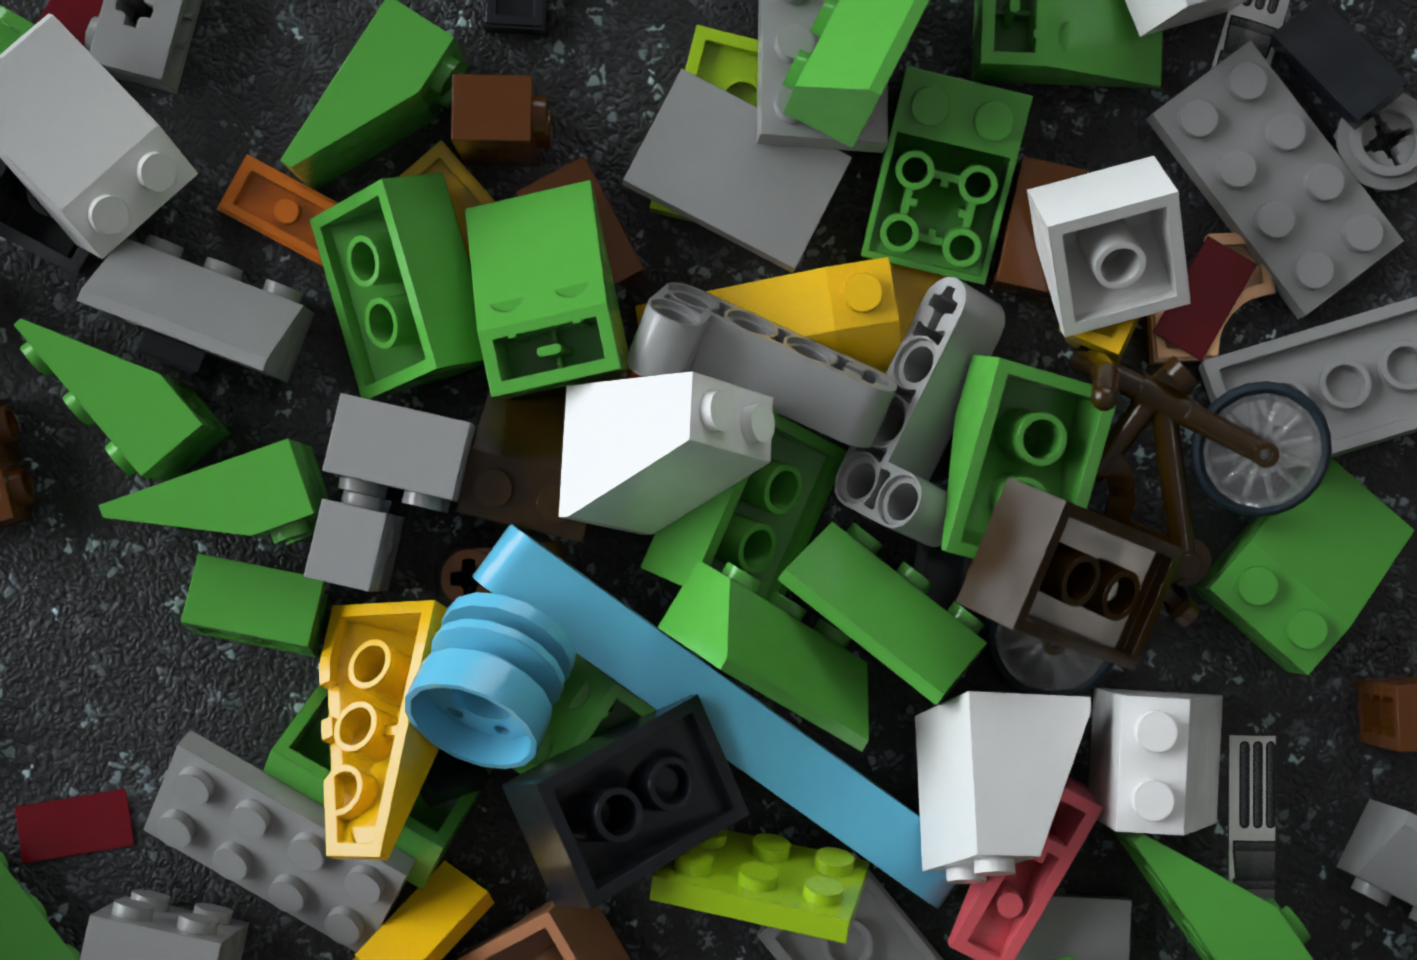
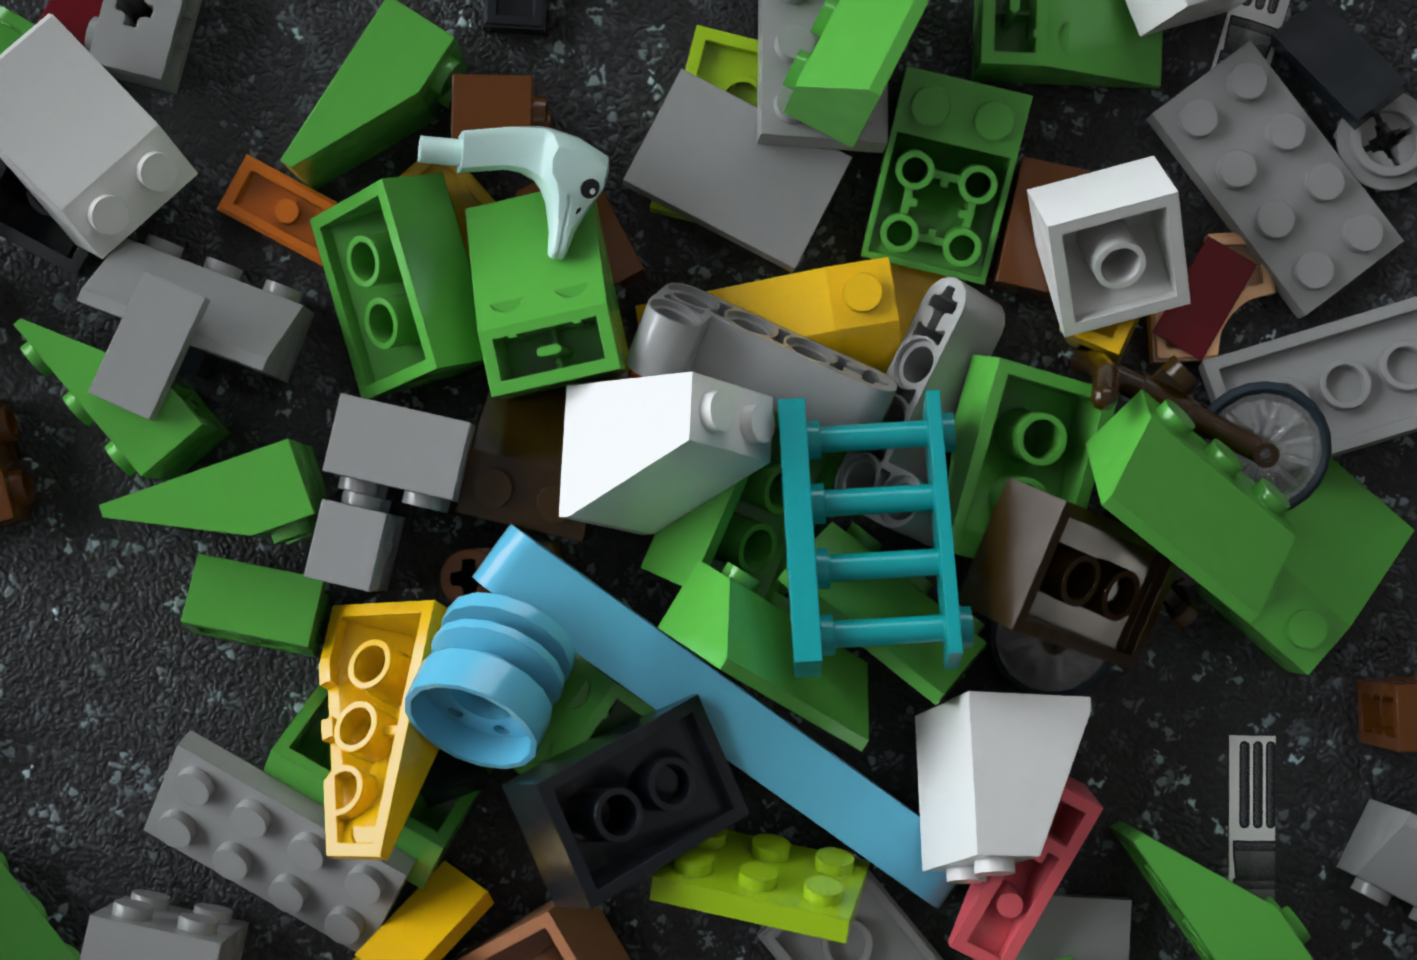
(74, 826): dark red sticker -> none
(149, 346): none -> light grey tile
(561, 164): none -> light aqua animal
(814, 568): none -> teal fence
(1155, 760): white slope -> none
(1192, 501): none -> bright green slope

